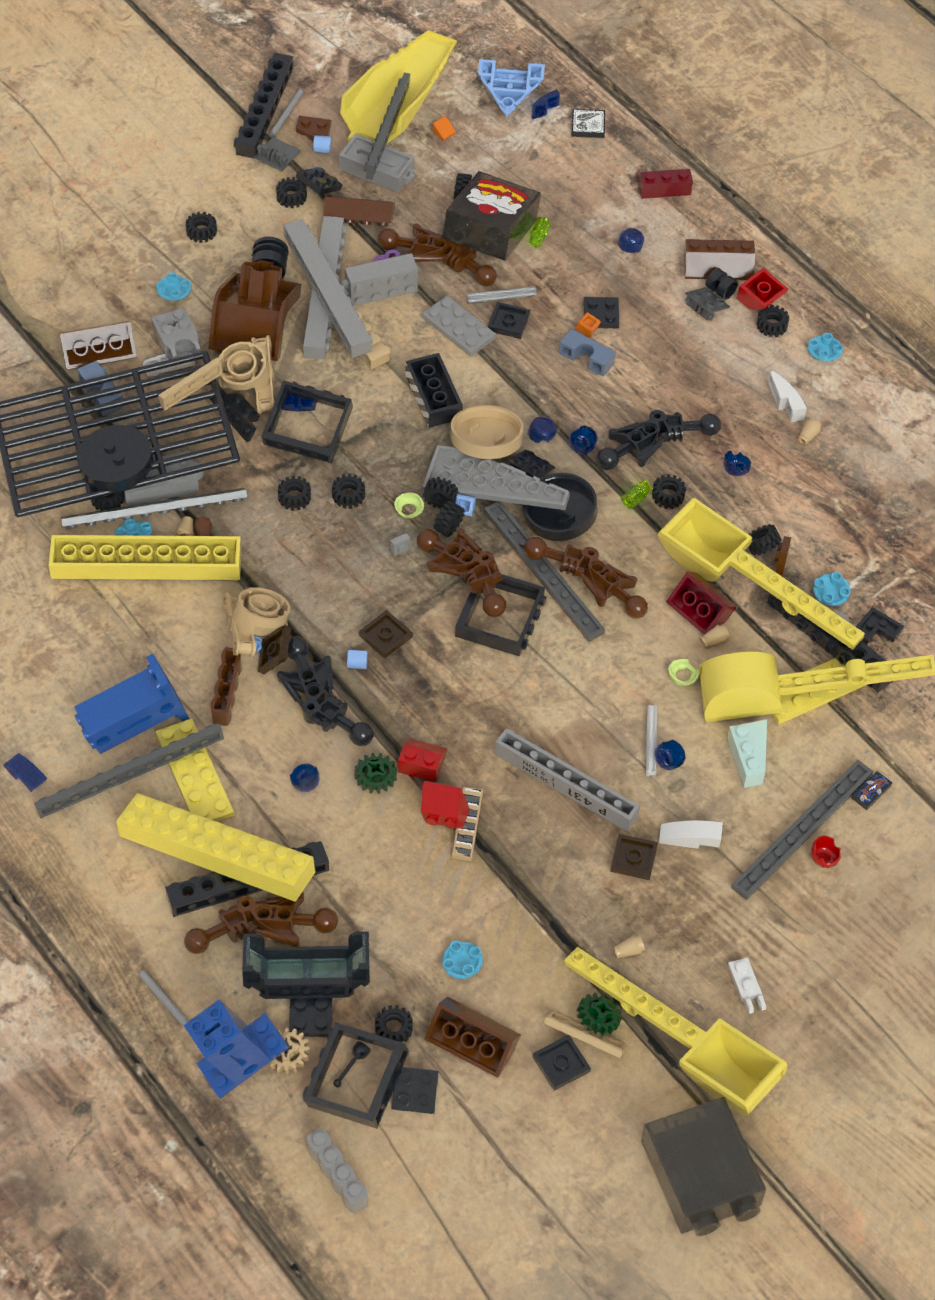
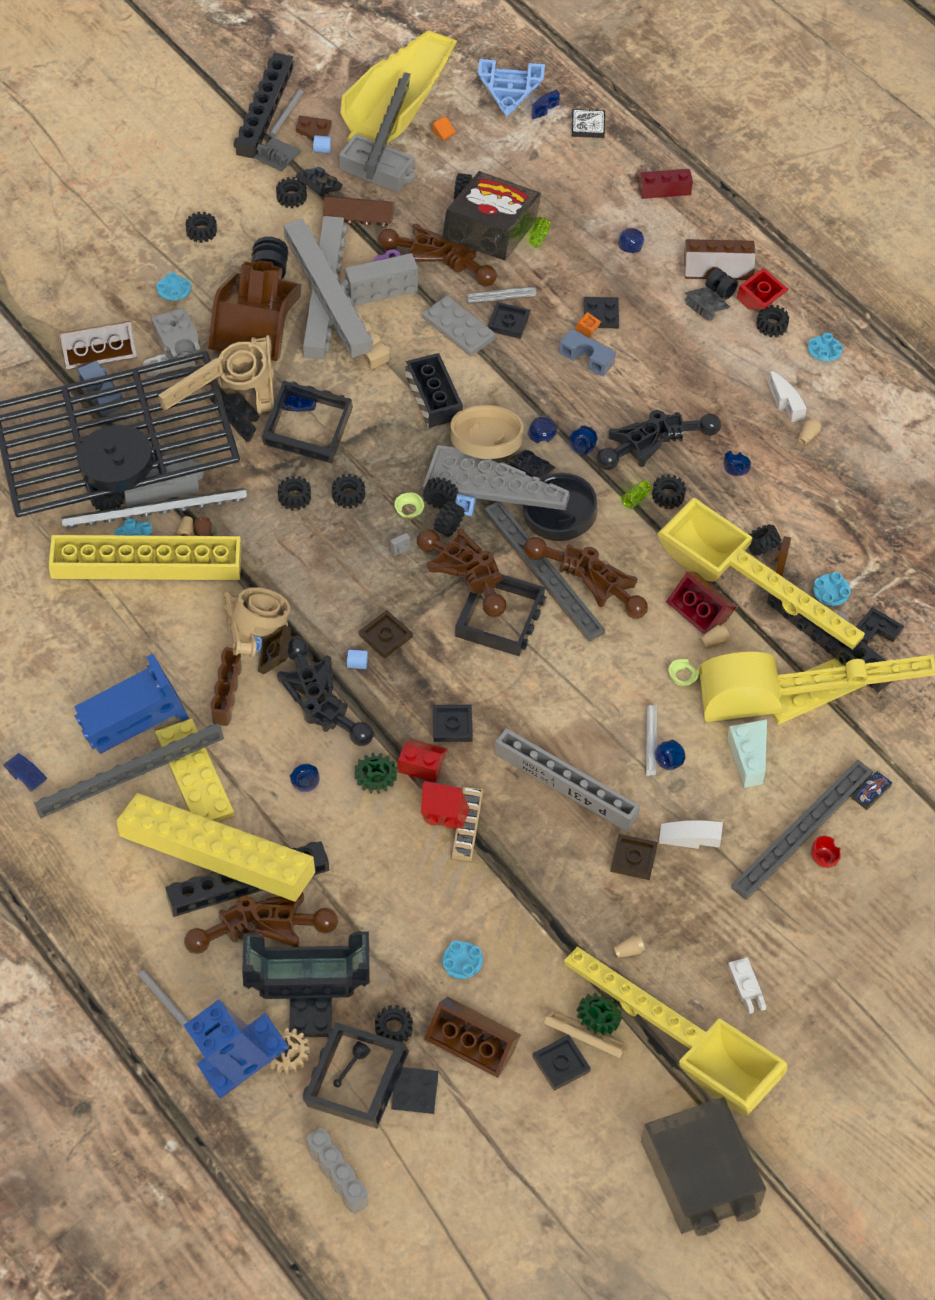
(452, 723): none -> black plate

